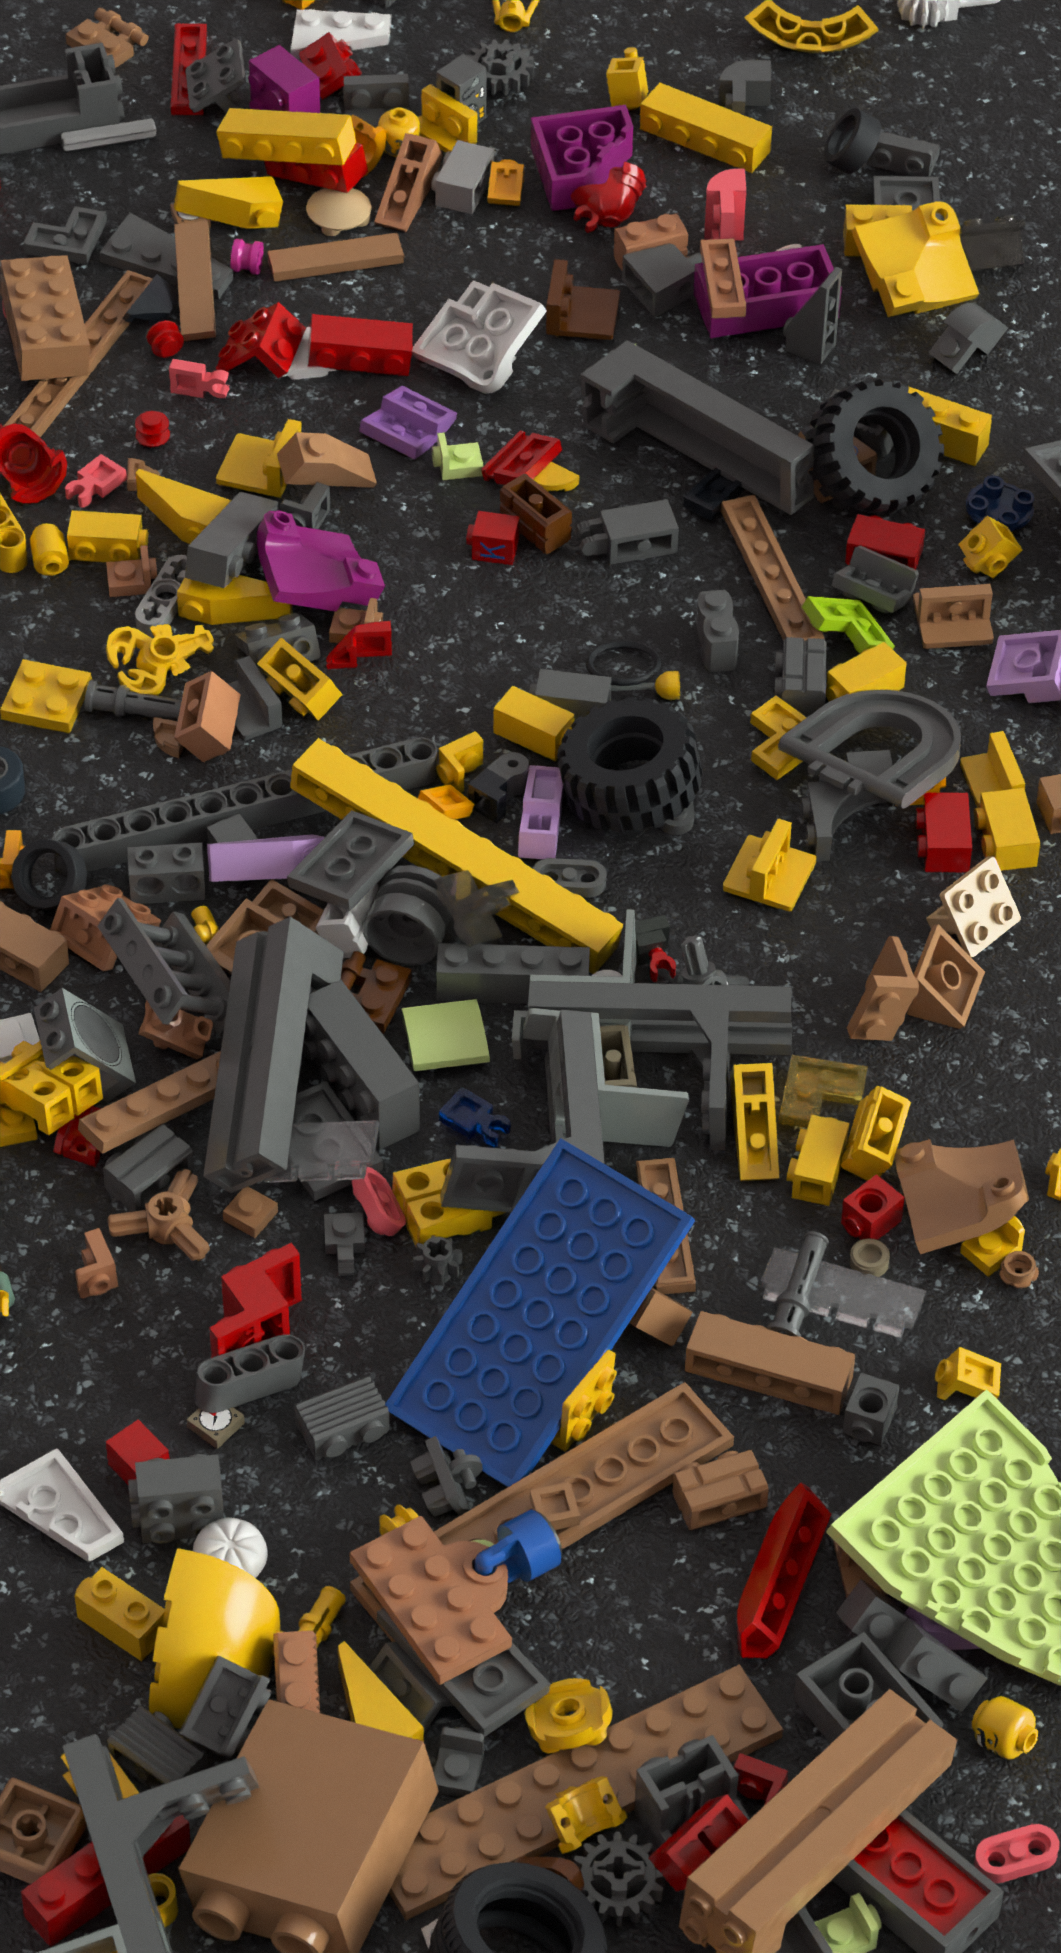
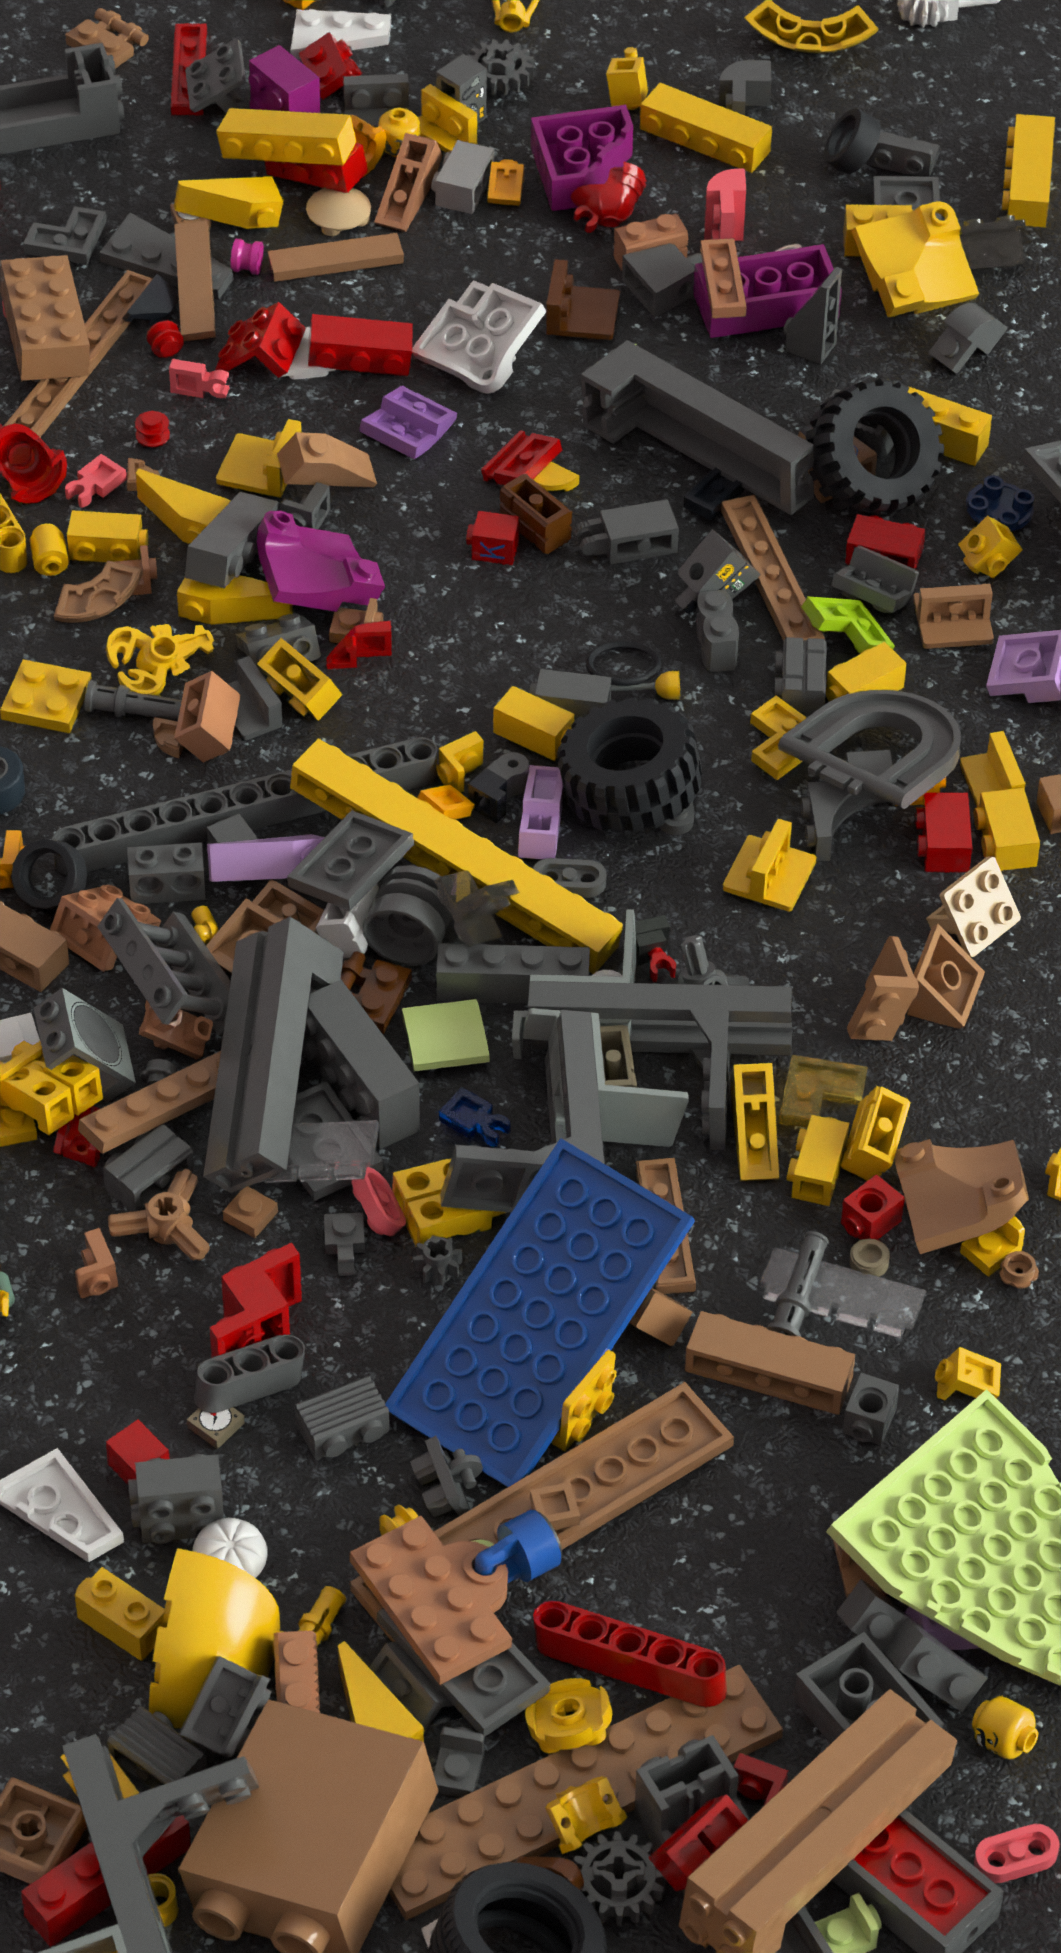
(98, 596): none -> medium nougat tile
(108, 134): light grey axle -> none
(157, 1070): none -> dark grey plate
(167, 608): light grey beam -> none
(457, 460): yellowish green bracket -> none
(630, 1653): none -> red beam
(714, 567): none -> dark grey torso
(720, 1489): medium nougat brick -> none
(780, 1572): red brick -> none
(1030, 169): none -> yellow brick

